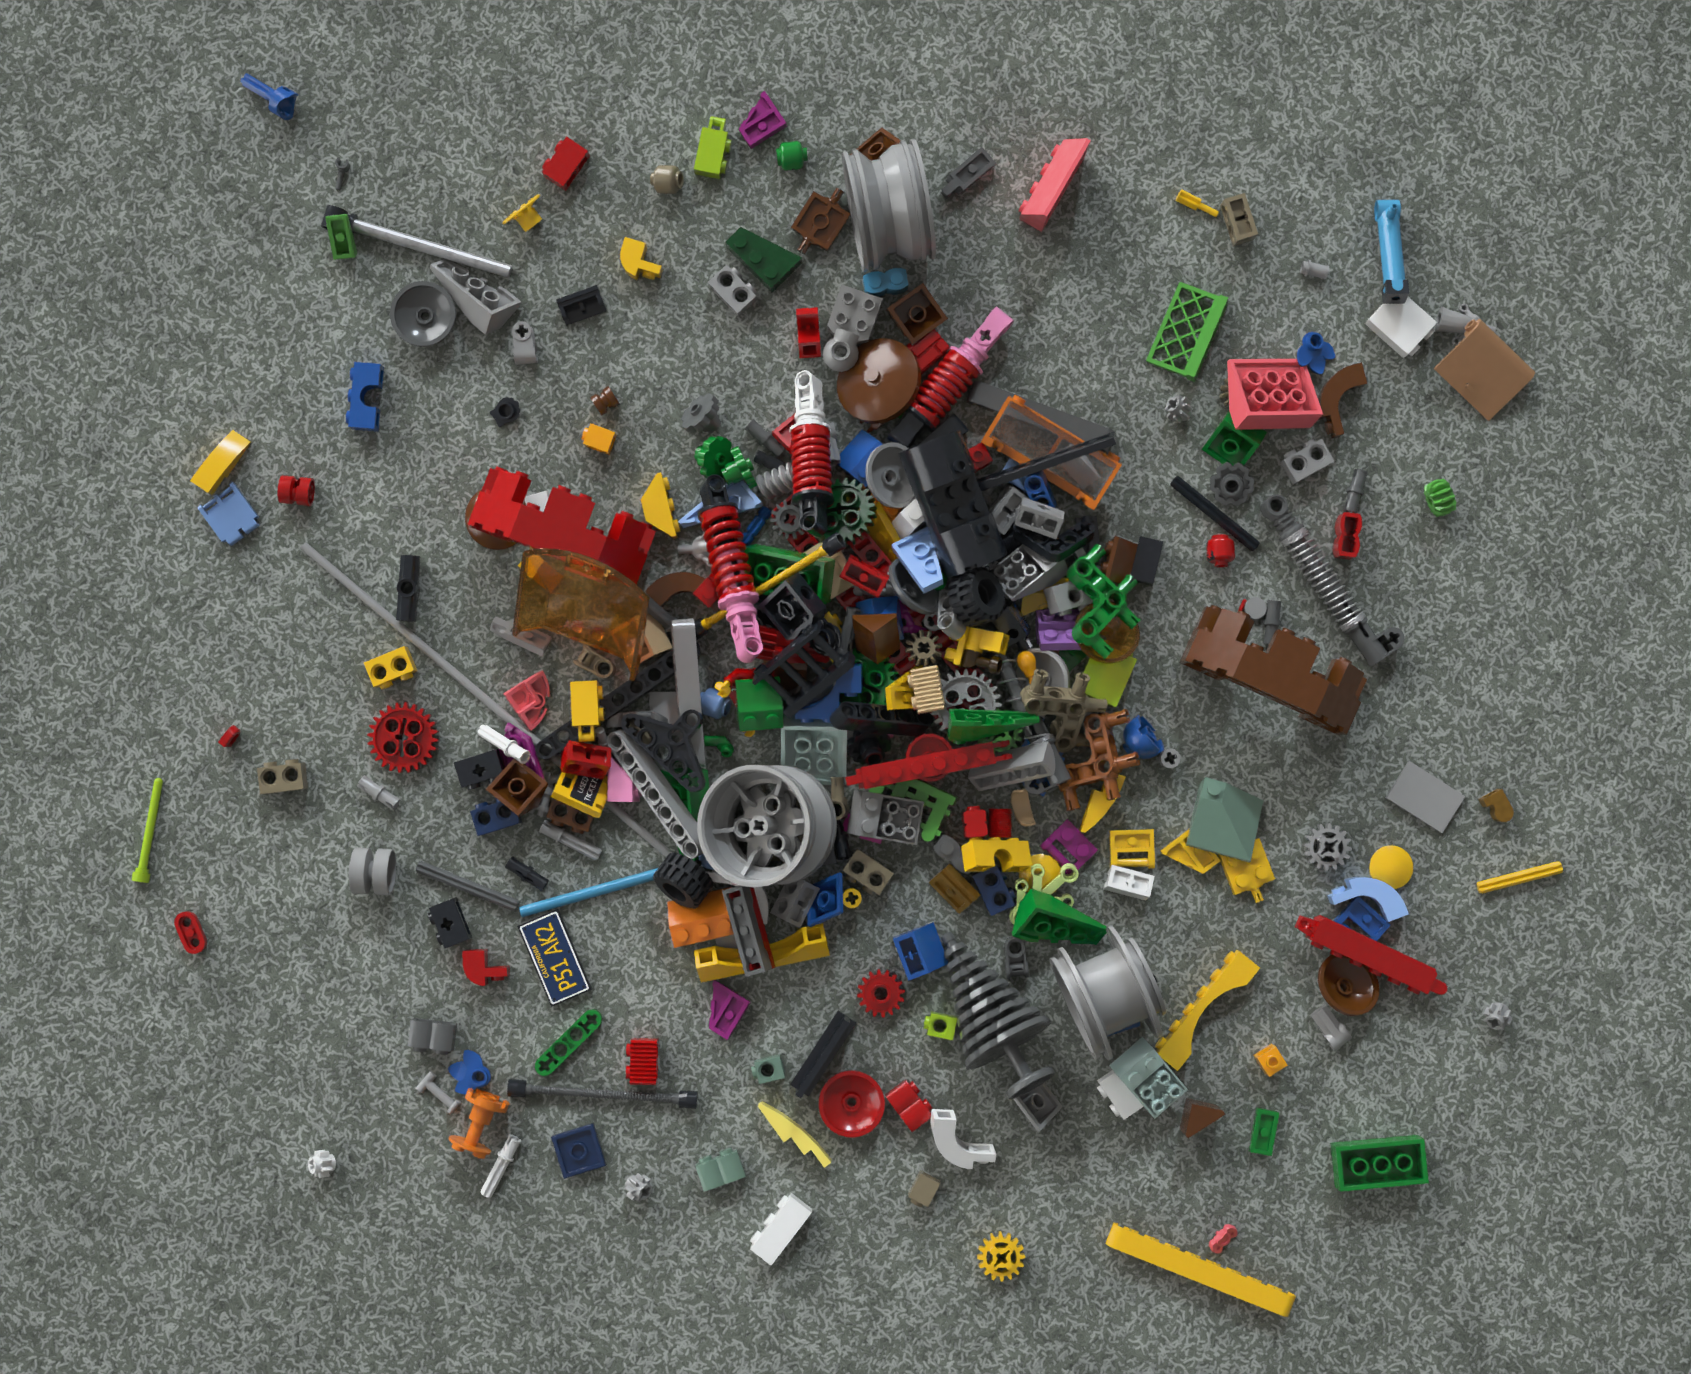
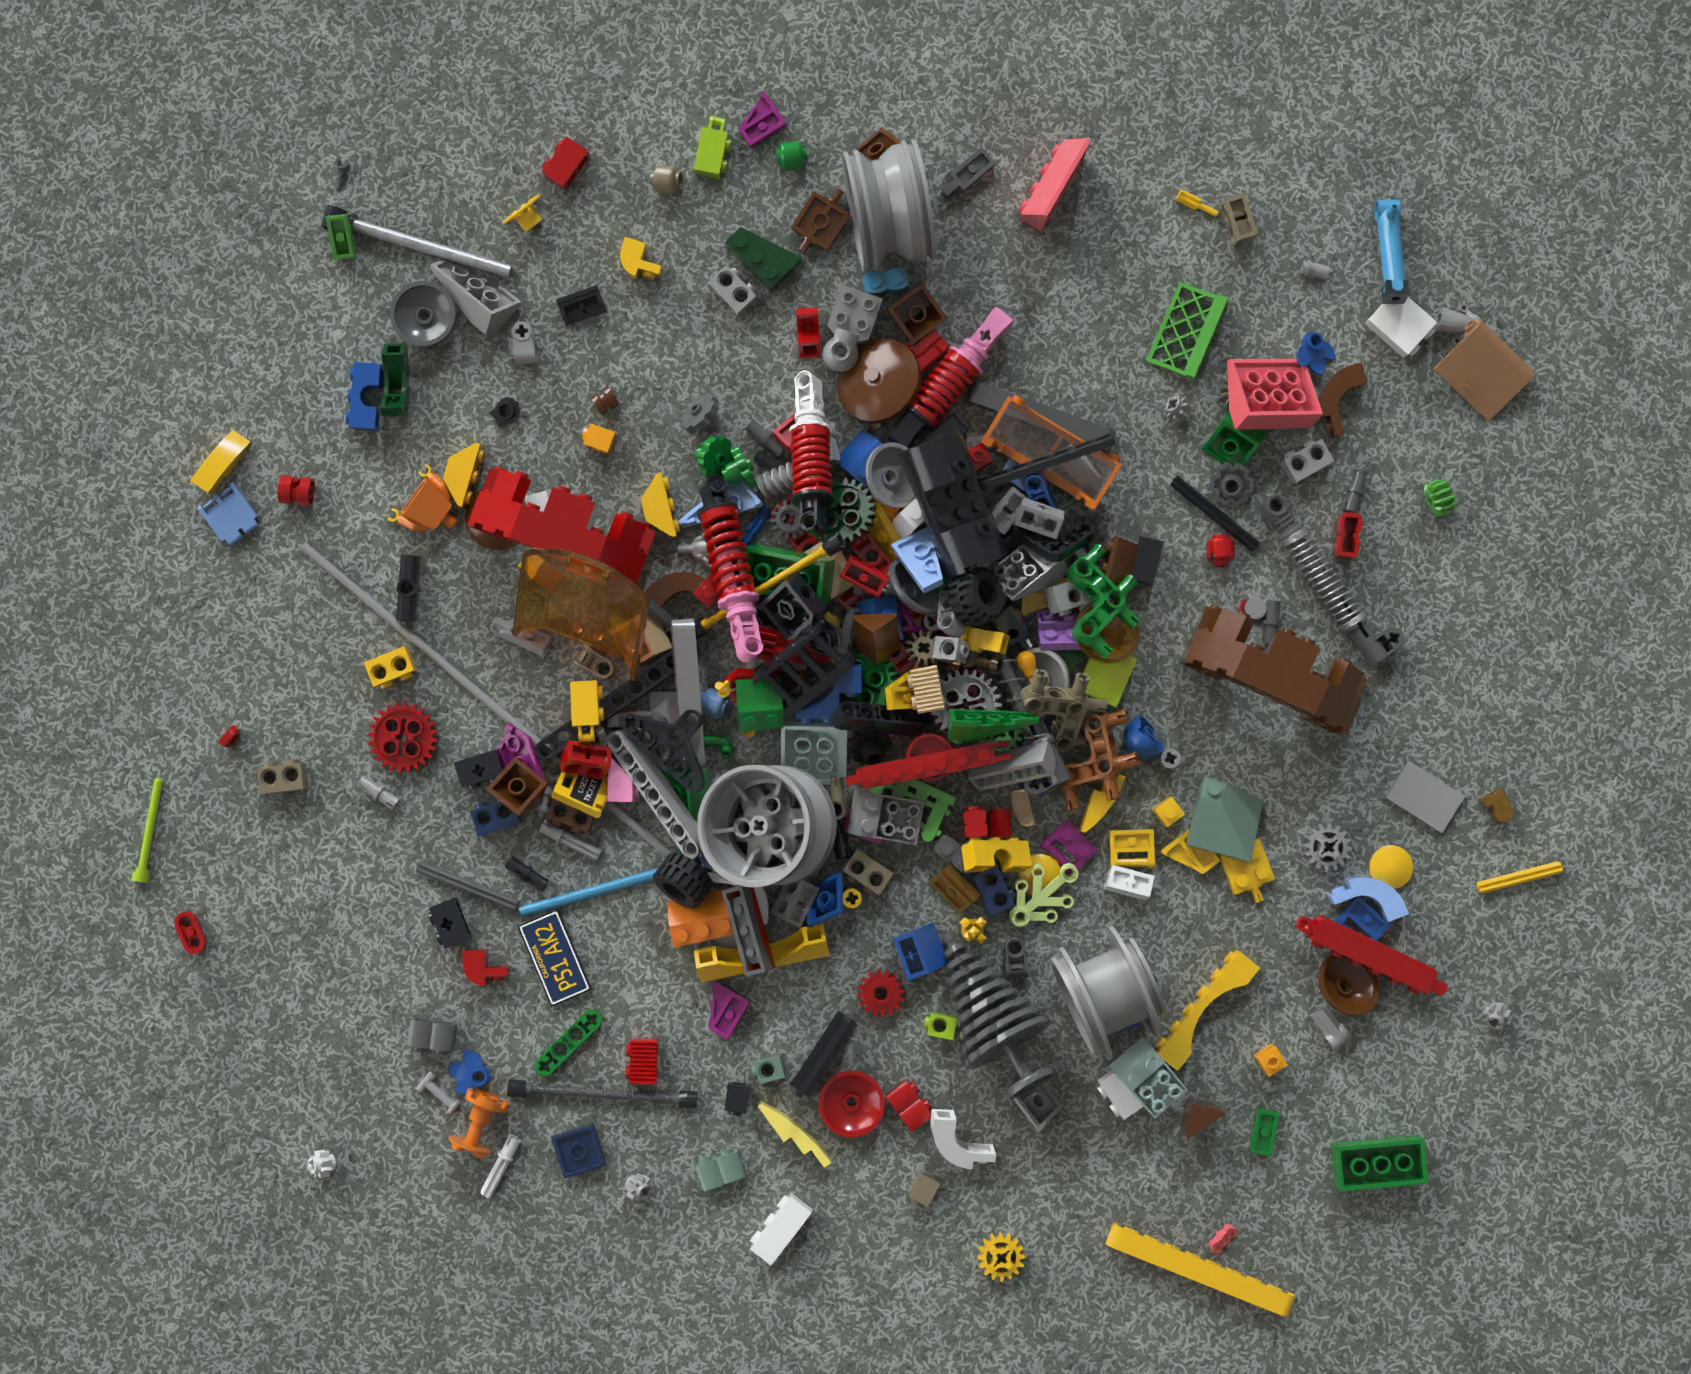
(280, 100): blue piece -> none
(370, 871): light grey wheel -> none
(396, 380): none -> dark green arch
(427, 505): none -> orange torso
(462, 473): none -> yellow slope
(509, 747): white axle -> none
(529, 698): coral brick -> none
(737, 1098): none -> black brick
(943, 648): none -> light grey brick
(973, 929): none -> yellow rock
(1053, 920): green wedge -> none
(1168, 811): none -> yellow brick

